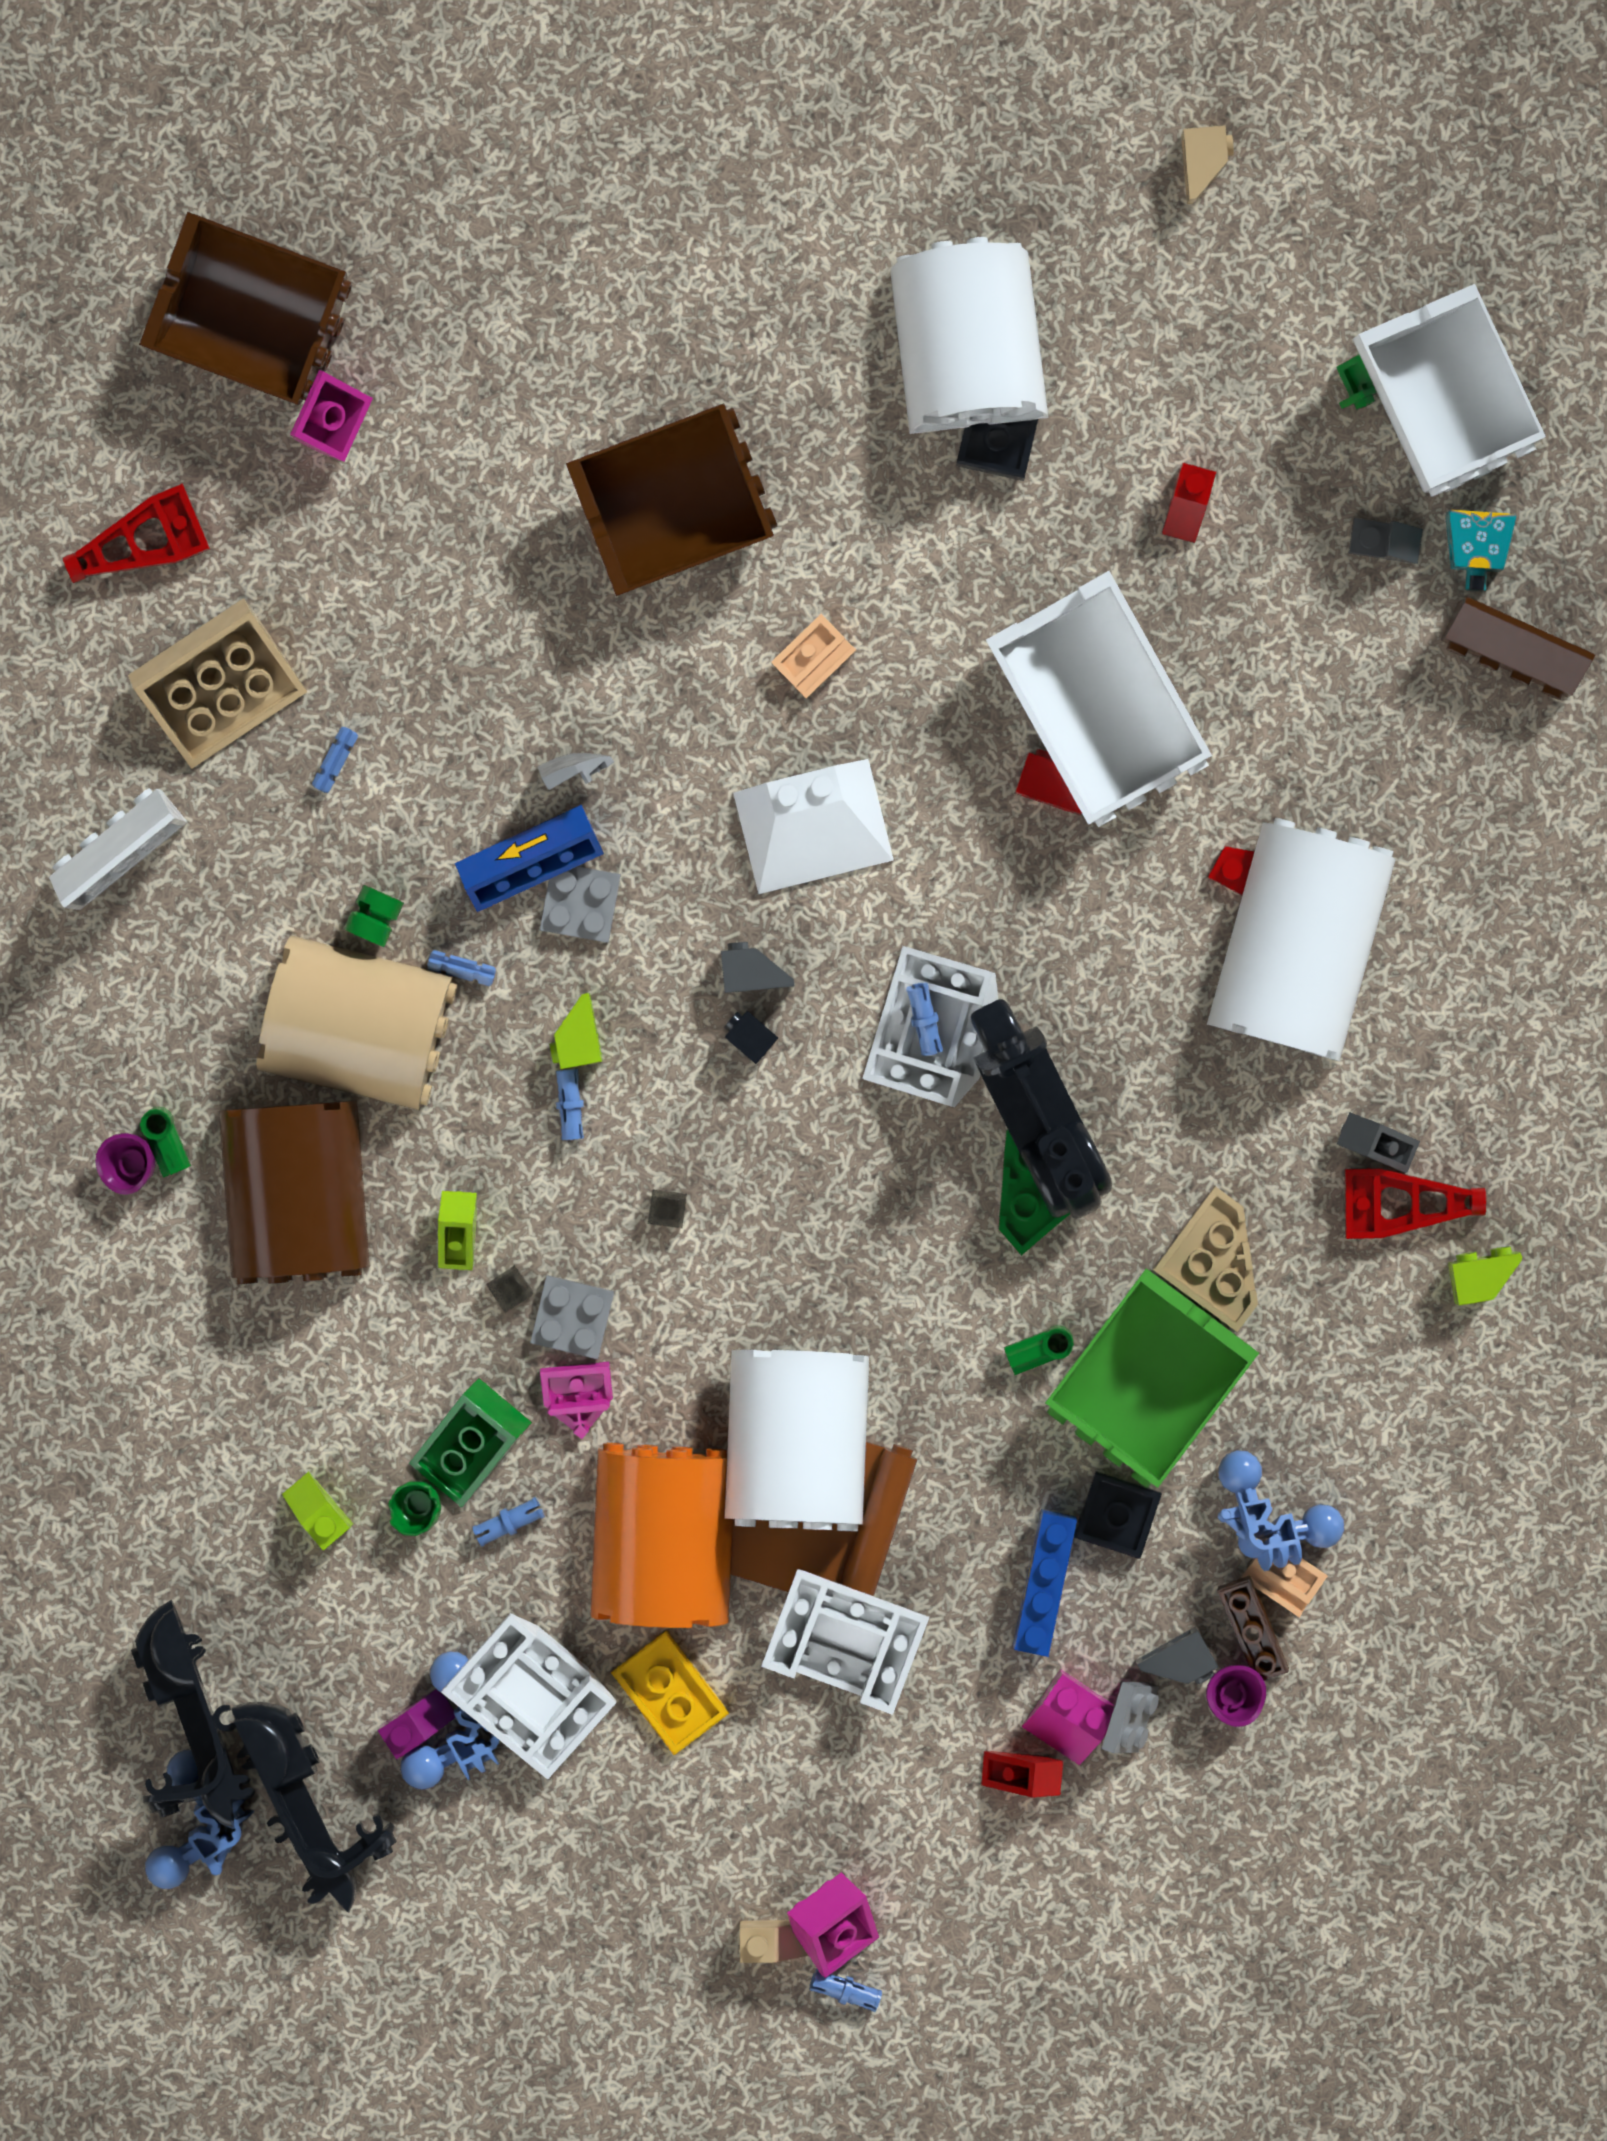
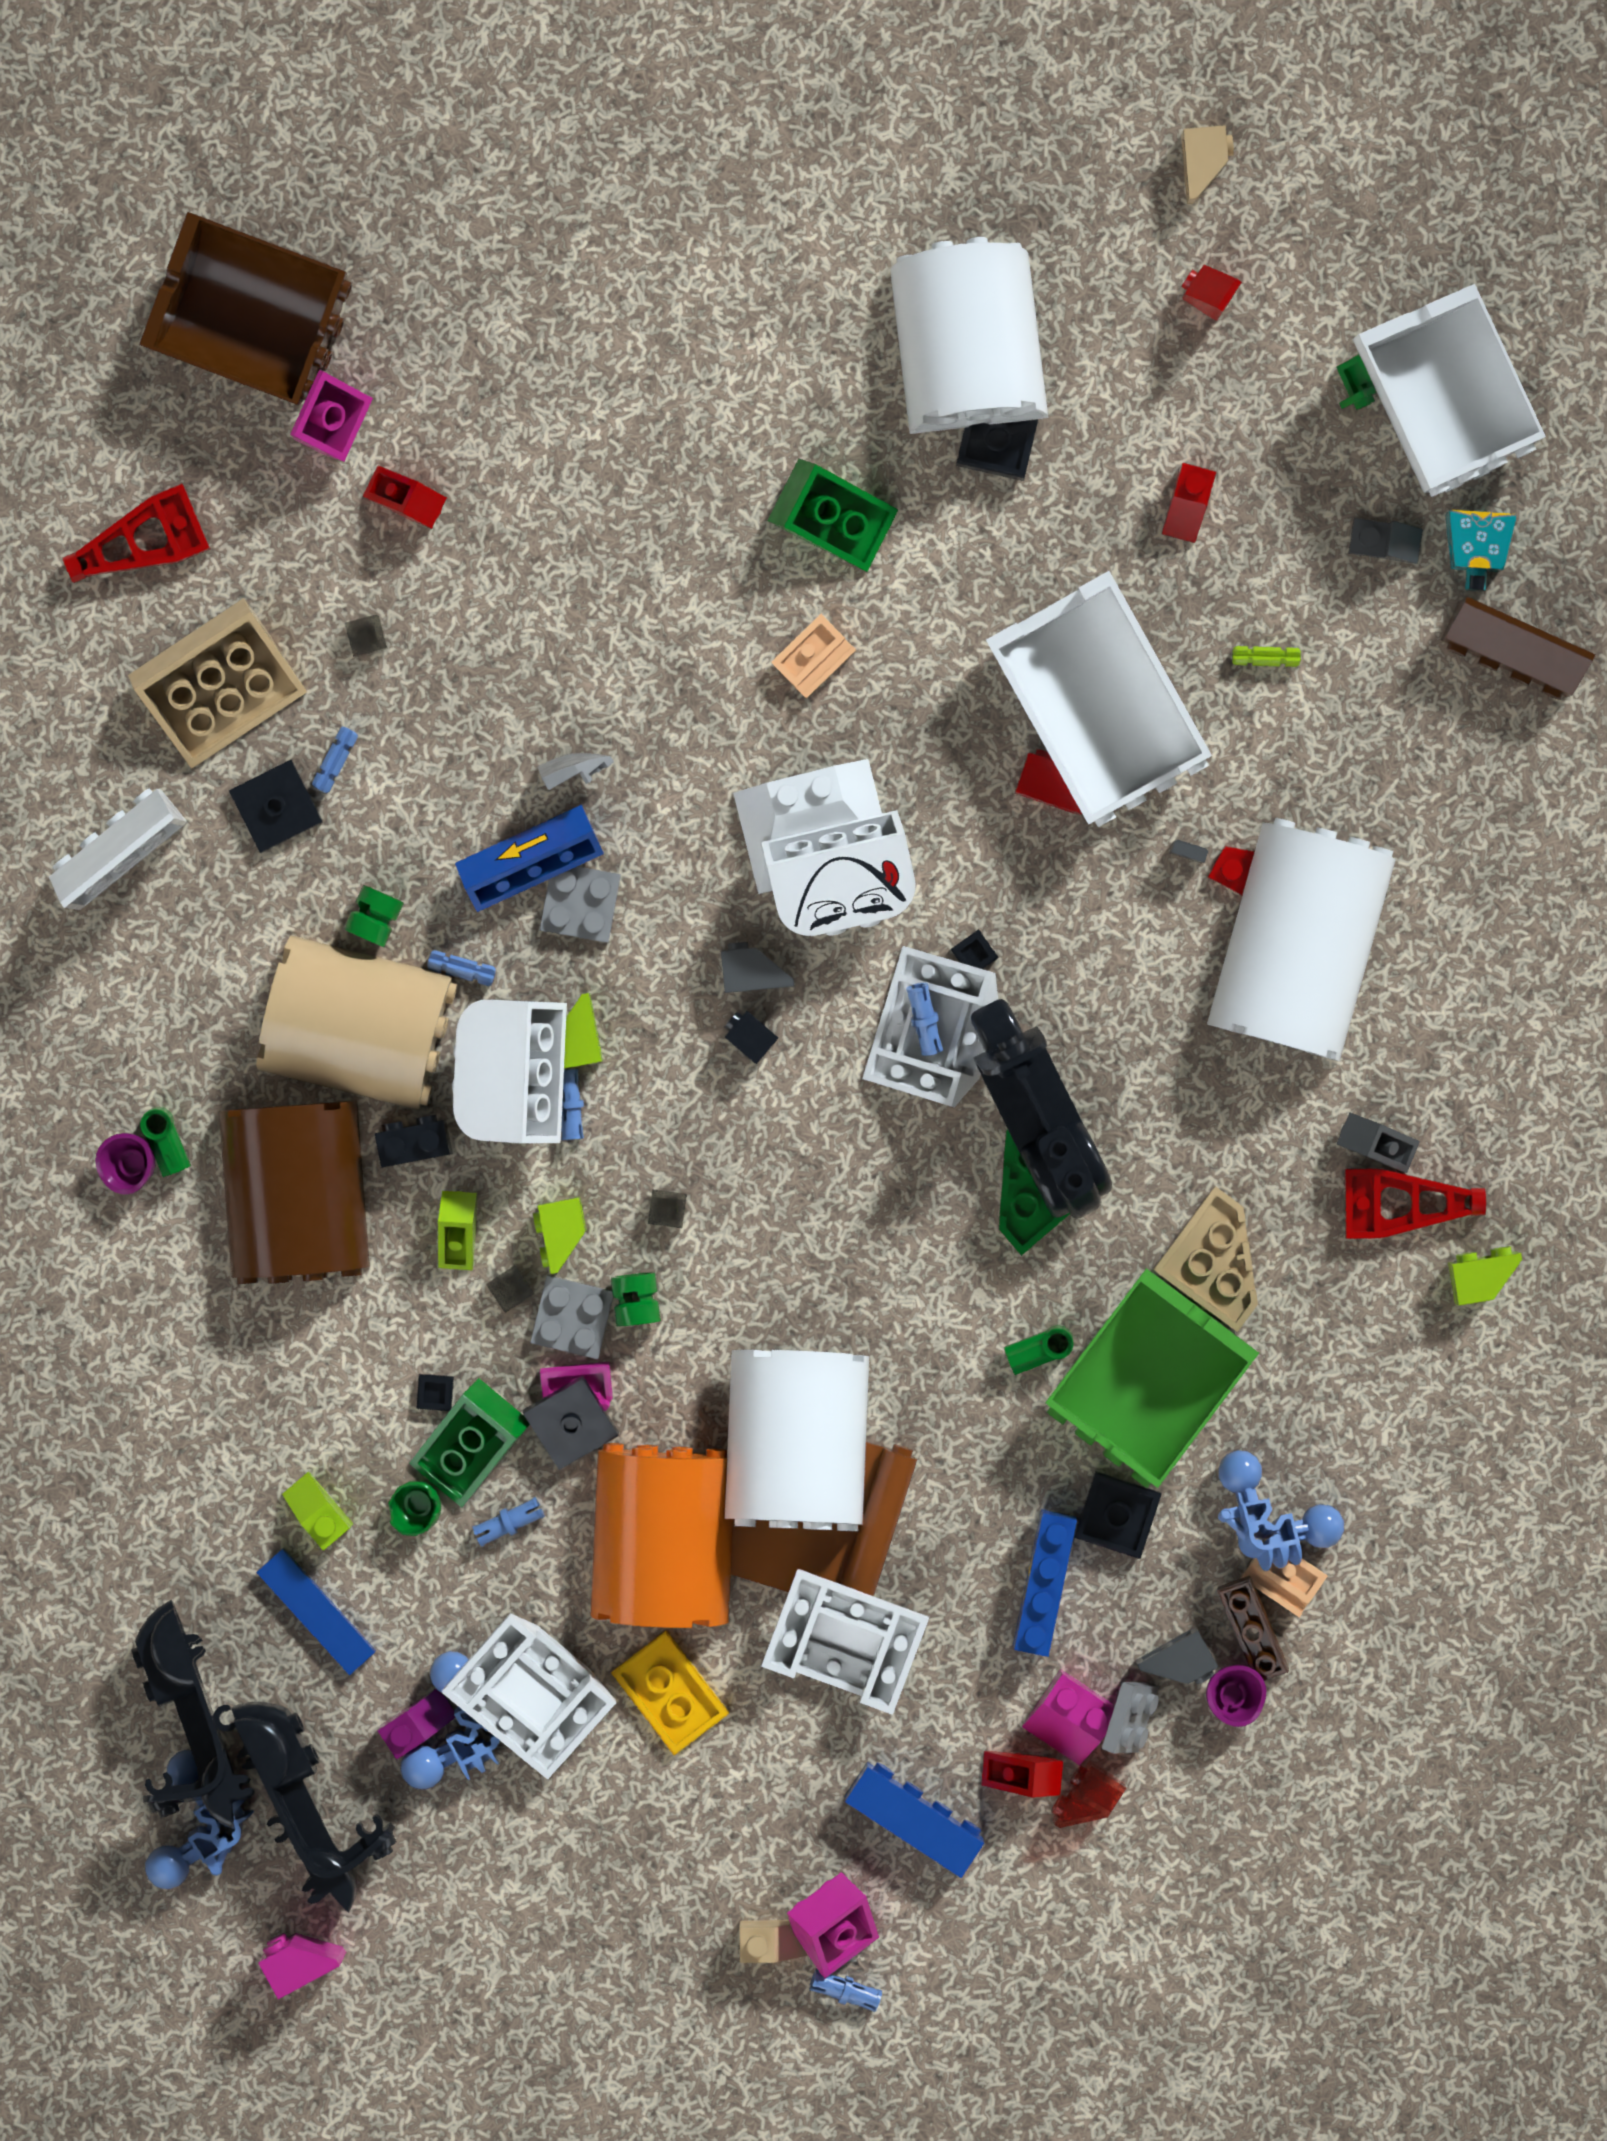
(276, 806): none -> black plate
(297, 1961): none -> dark pink slope
(316, 1611): none -> blue tile
(366, 635): none -> clear smoke plate
(405, 496): none -> red slope
(413, 1143): none -> black brick
(435, 1392): none -> black tile
(510, 1071): none -> white brick
(562, 1229): none -> lime slope
(570, 1422): none -> black plate
(636, 1311): none -> green wheel
(671, 498): reddish brown cylinder -> none
(832, 514): none -> green slope
(841, 875): none -> white brick
(914, 1819): none -> blue brick
(975, 951): none -> black tile
(1091, 1797): none -> clear red slope
(1188, 851): none -> dark grey tile
(1210, 290): none -> red slope
(1266, 656): none -> lime axle

